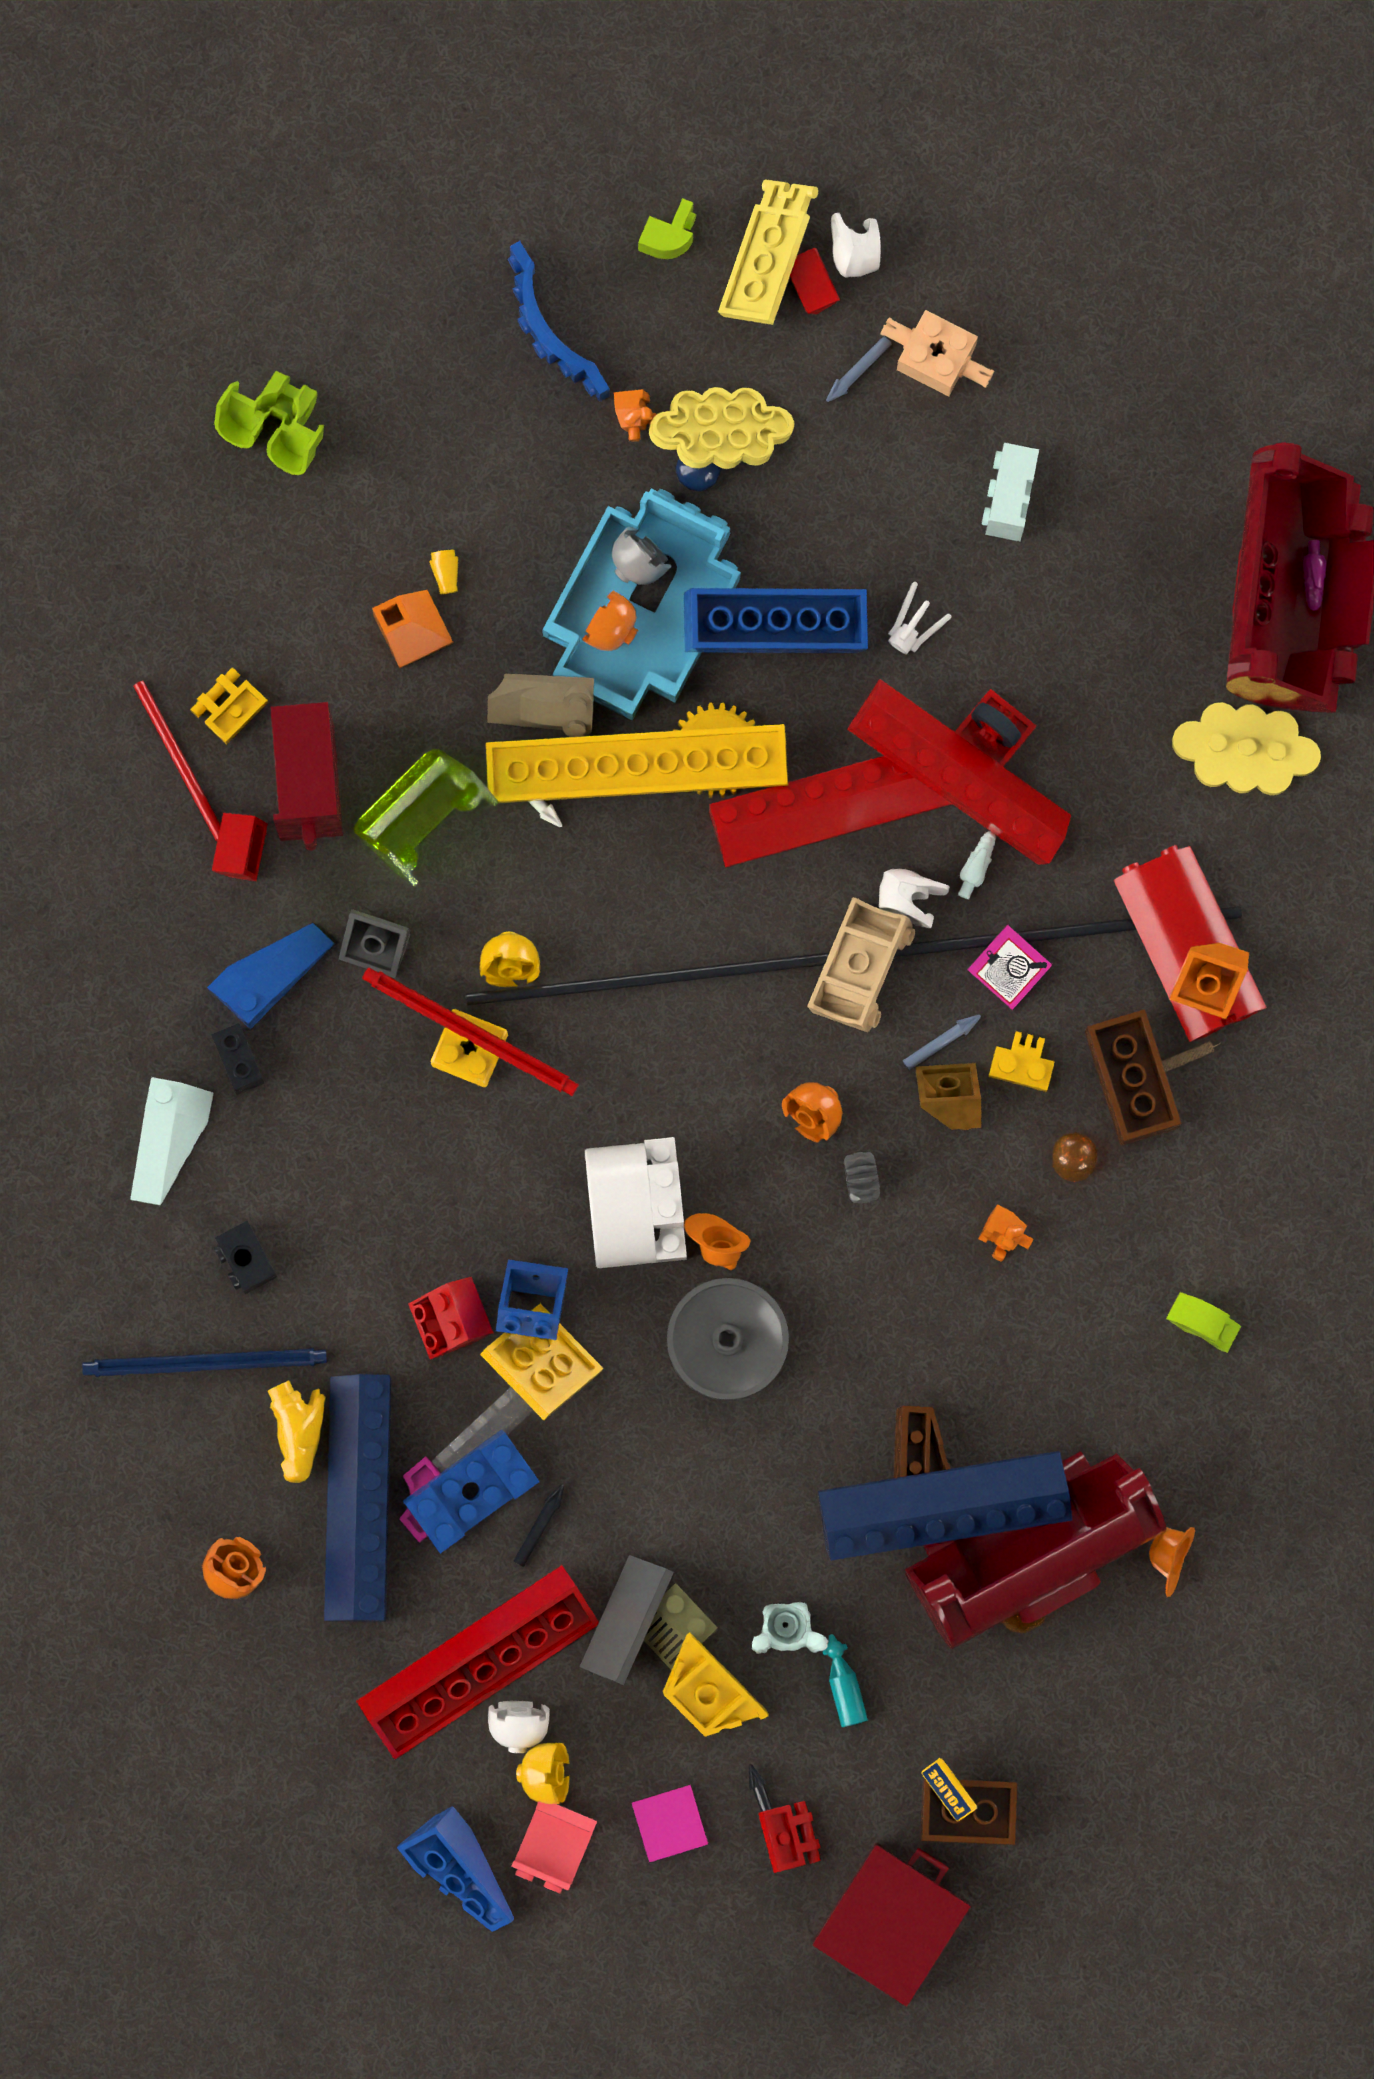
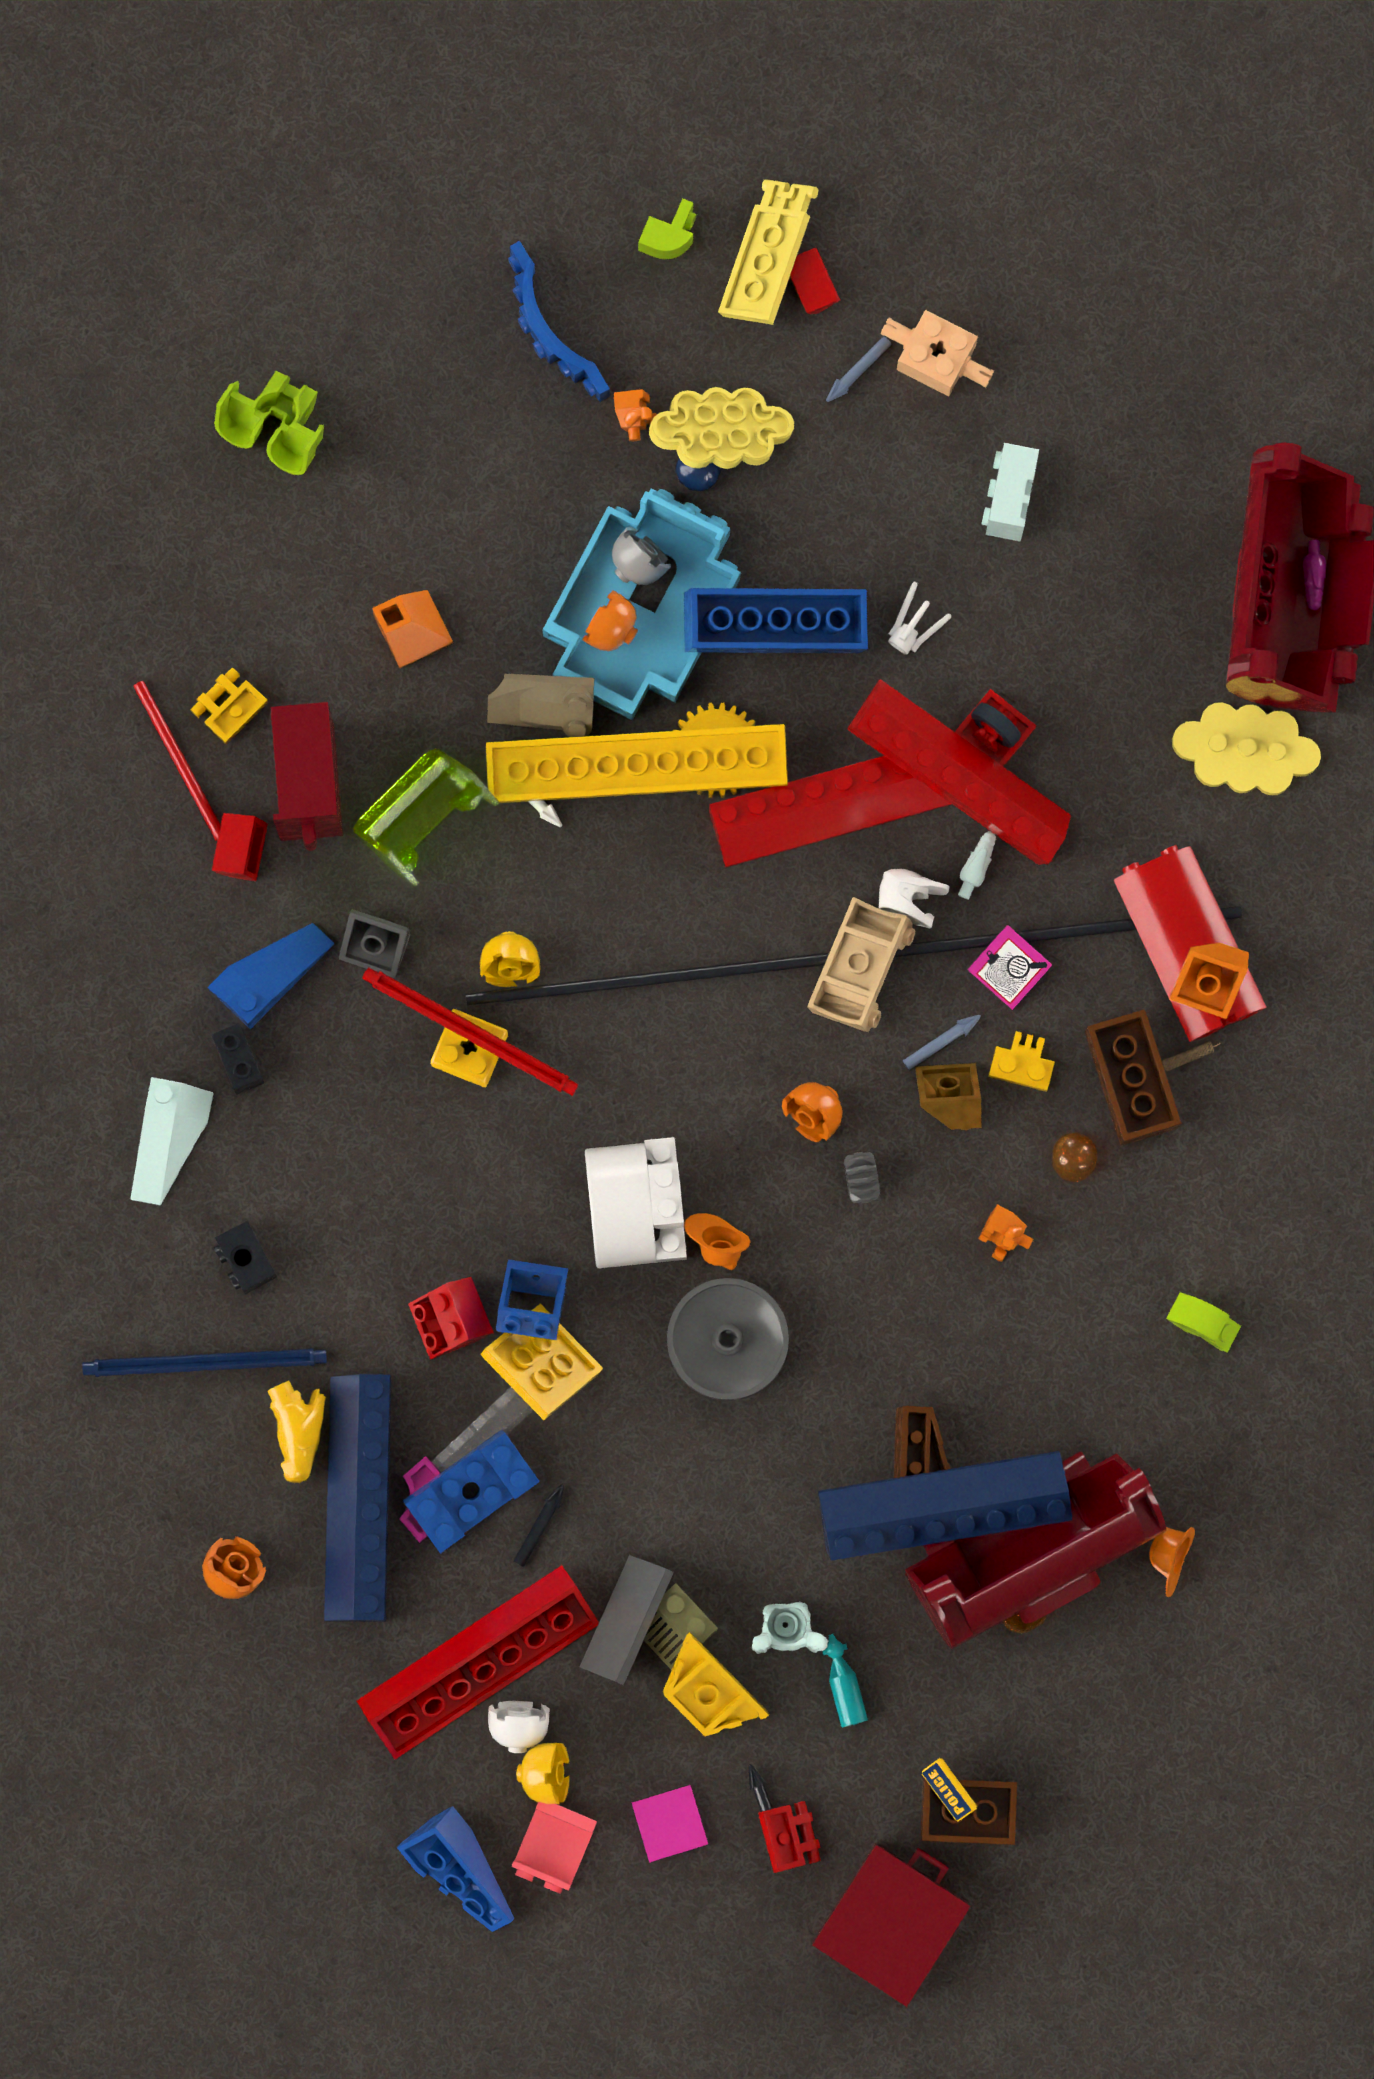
(445, 570): yellow cone -> none
(854, 252): white helmet -> none

